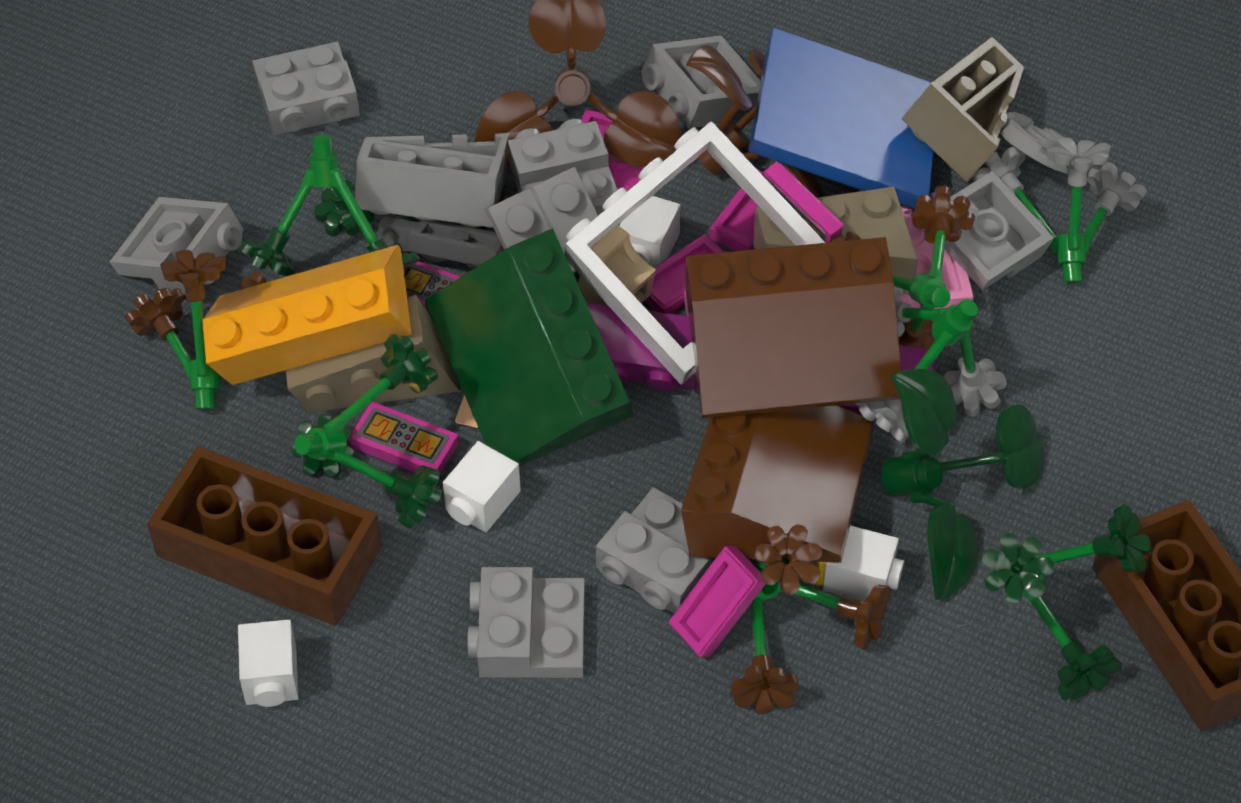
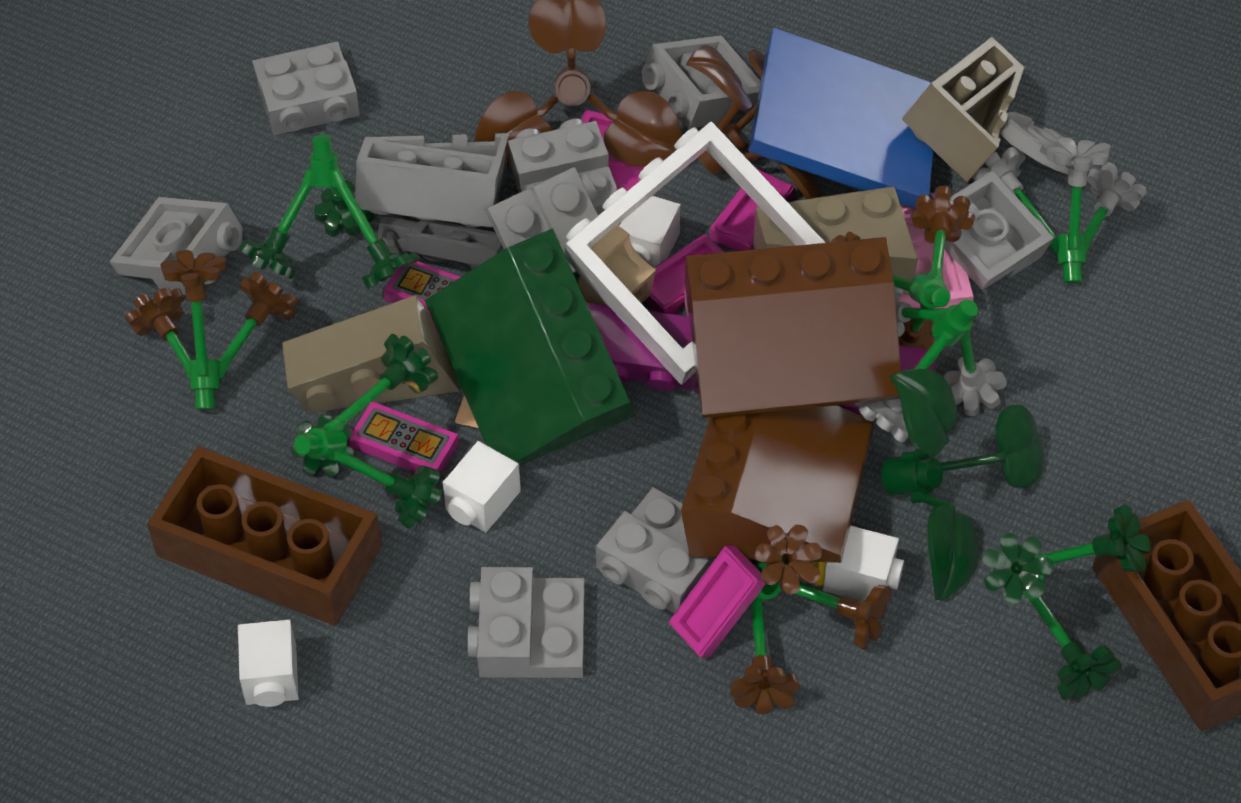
(308, 316): light orange slope -> none
(804, 202): dark pink tile -> none

